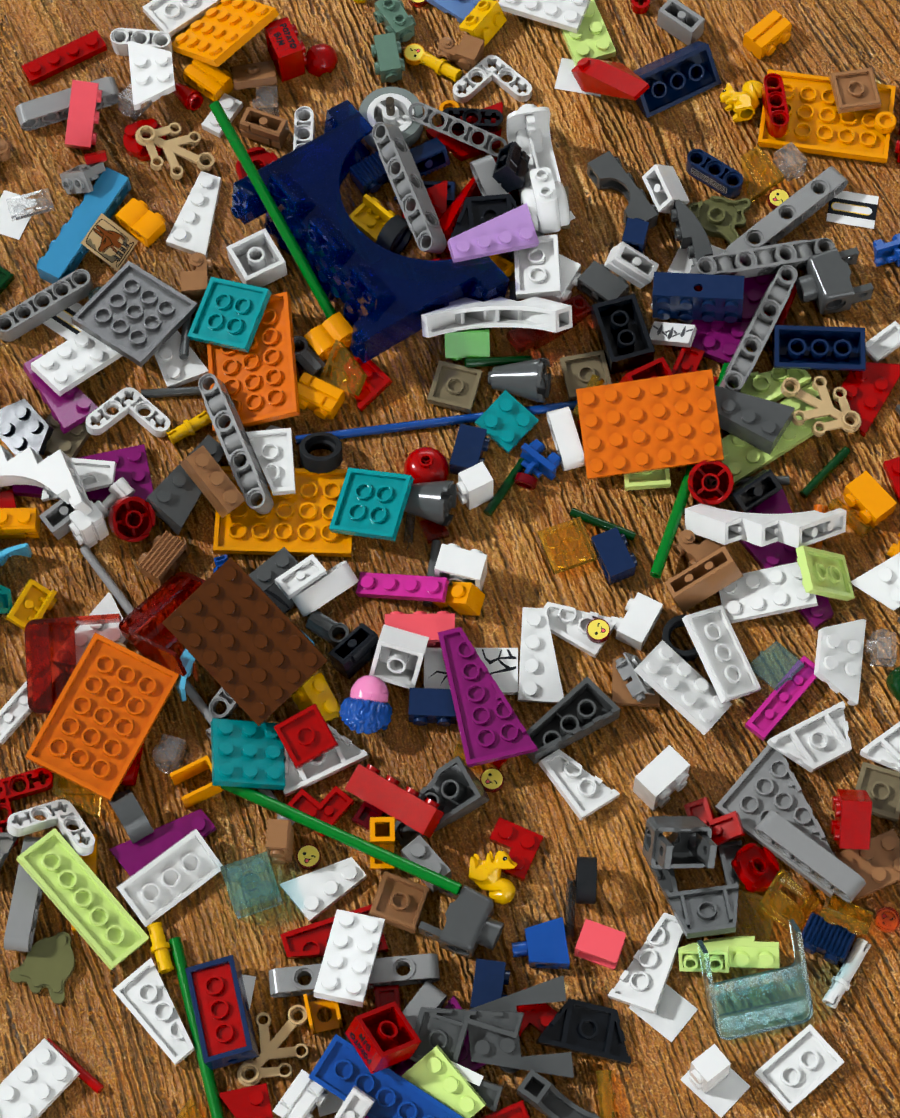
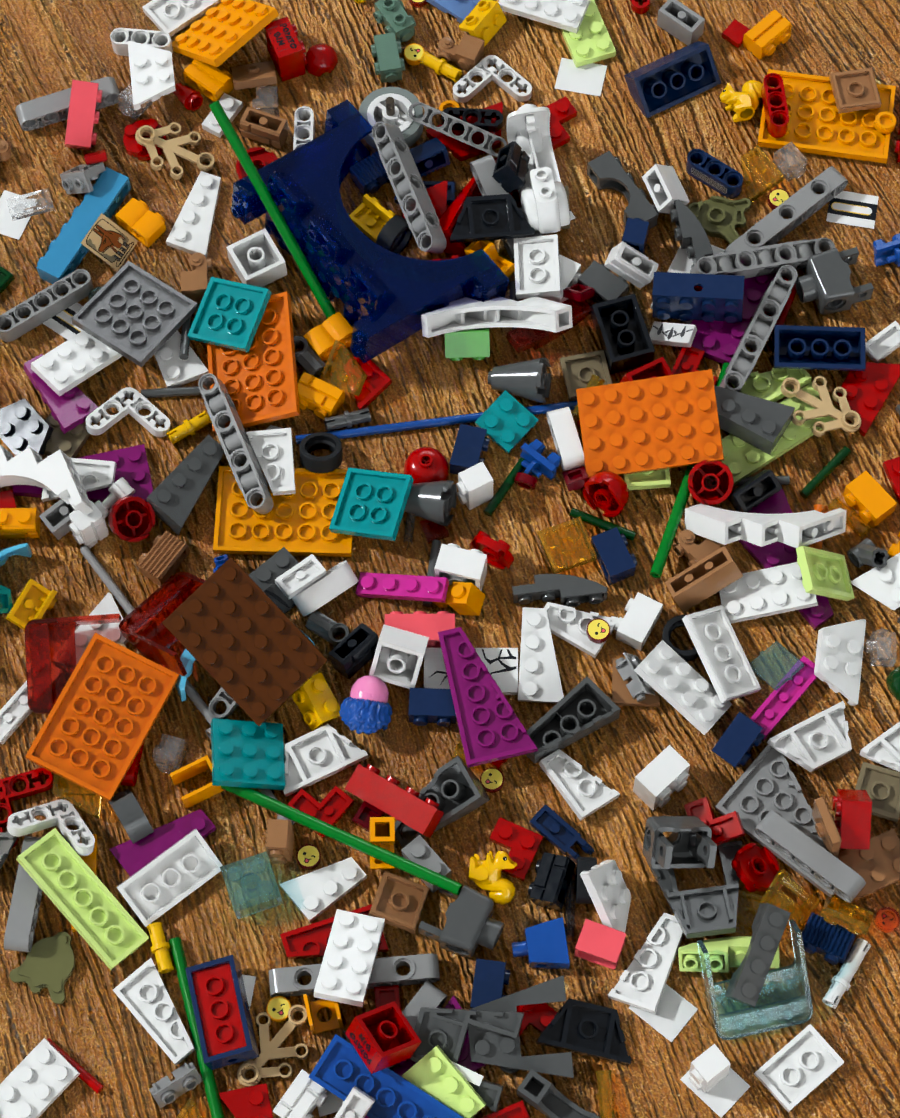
(64, 57): red plate -> none
(167, 1091): none -> light grey hinge
(212, 481): medium nougat brick -> none
(278, 1008): none -> light yellow tile
(306, 736): red plate -> none
(347, 419): none -> dark grey pin
(454, 386): dark tan plate -> none
(495, 361): dark green bar -> none
(497, 552): none -> red plate
(499, 235): lavender wing -> none
(551, 881): none -> black brick
(559, 833): none -> dark blue hinge
(561, 112): none -> red plate
(568, 588): none -> dark grey slope
(575, 478): none -> dark red plate
(578, 292): none -> dark red tile
(606, 492): none -> red cylinder
(608, 79): red wedge -> none
(608, 894): none -> white wing
(734, 33): none -> red tile
(739, 740): none -> dark blue brick
(751, 974): none -> dark grey arch
(826, 827): none -> medium nougat plate
(868, 554): none -> dark grey piece

